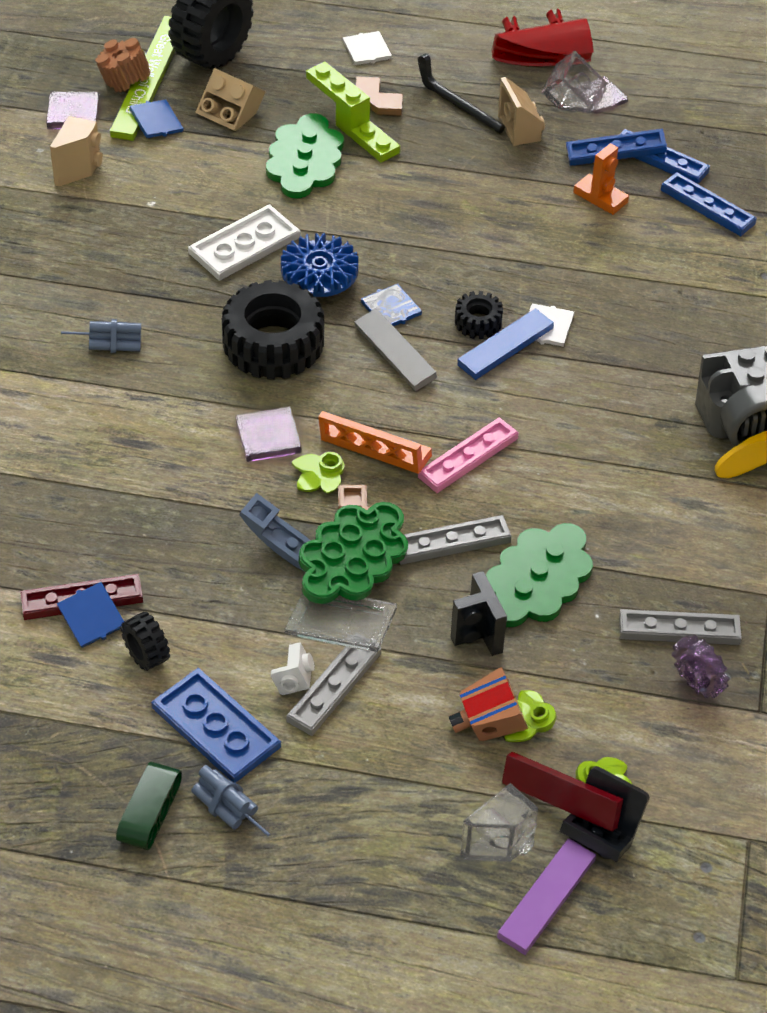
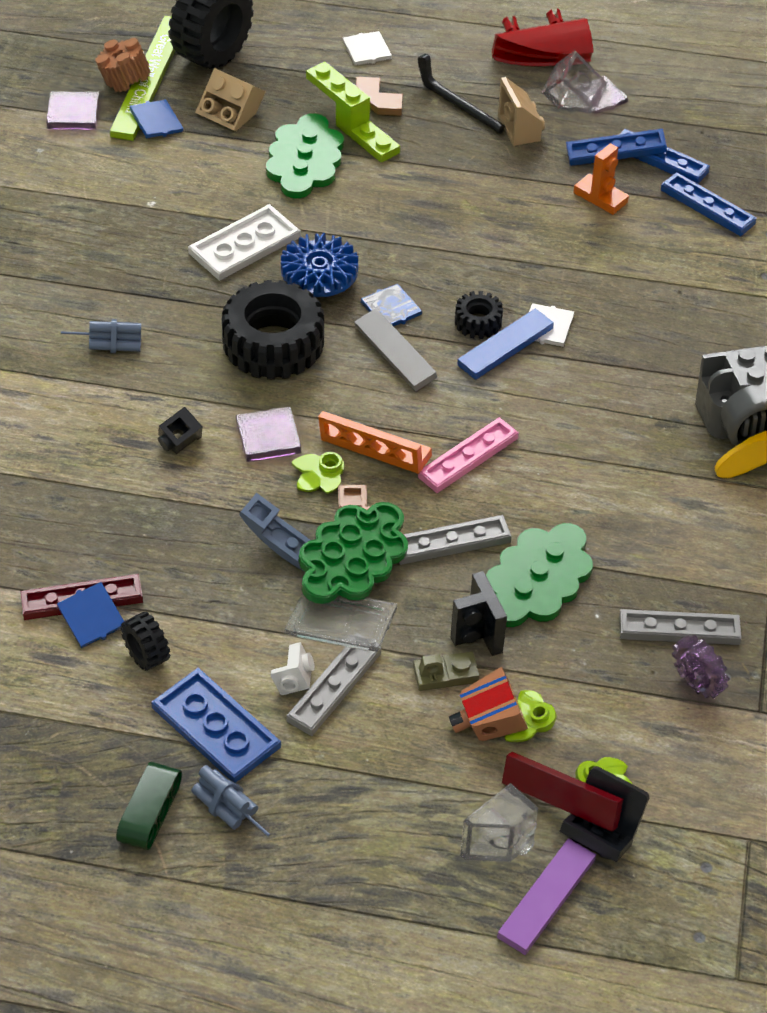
(75, 151): tan slope -> none
(180, 423): none -> black brick
(445, 671): none -> olive hinge

